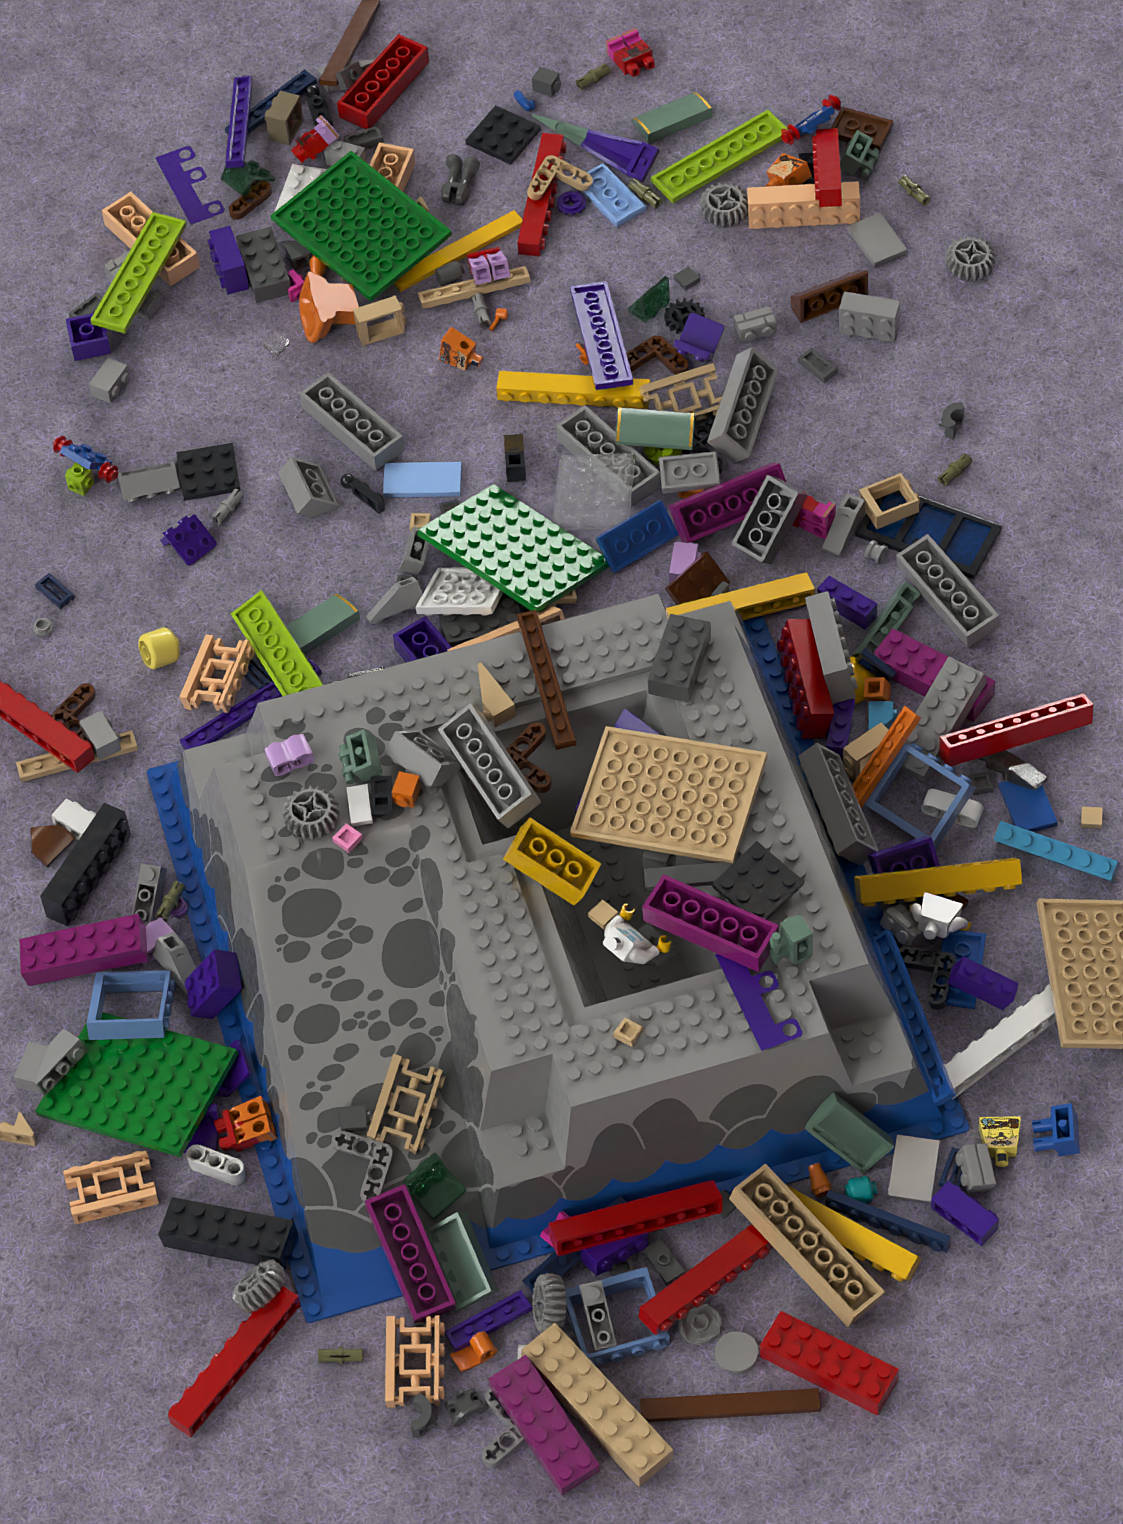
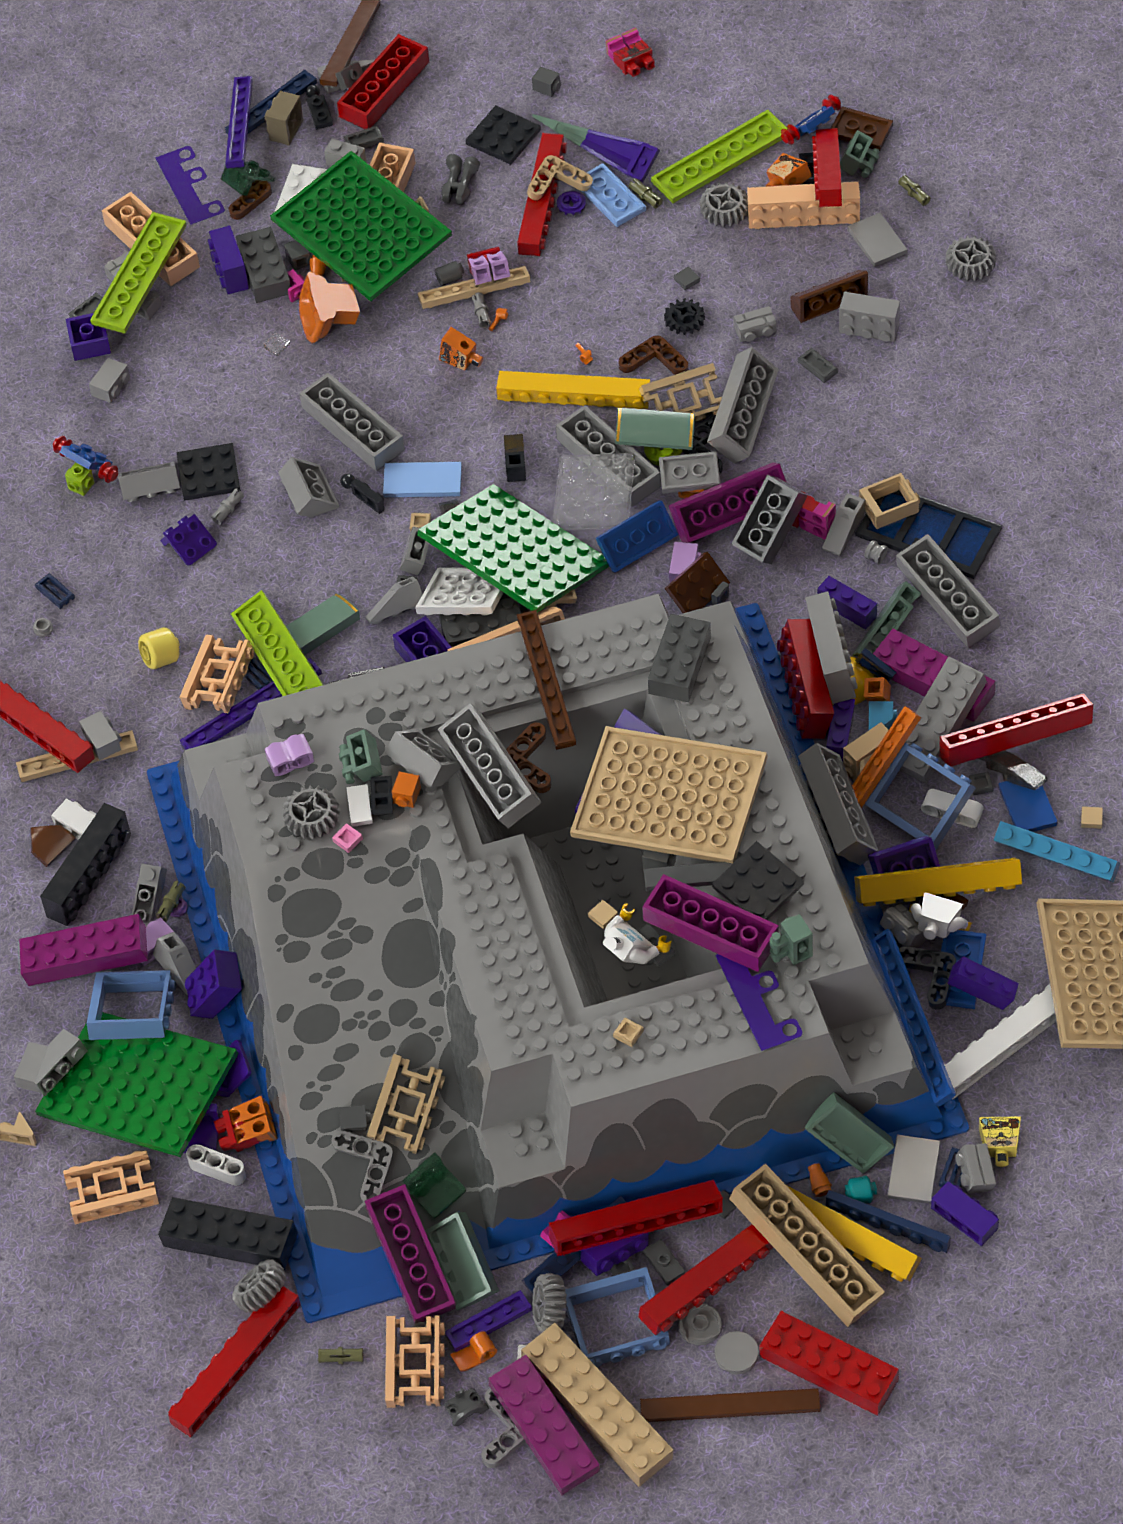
(70, 715): reddish brown beam -> none
(314, 141): hips -> none
(381, 330): tan window -> none
(419, 1425): dark grey piece -> none
(459, 249): yellow tile -> none
(496, 704): tan slope -> none
(526, 105): blue arm -> none
(552, 861): yellow brick -> none
(593, 76): olive pin -> none
(597, 1314): light grey slope -> none
(601, 335): plate -> none
(651, 301): clear green bracket -> none
(673, 117): sand green slope -> none
(699, 337): dark purple bracket -> none
(758, 599): yellow brick -> none
(950, 416): dark grey piece -> none
(954, 469): olive pin -> none
(1064, 1131): blue brick -> none

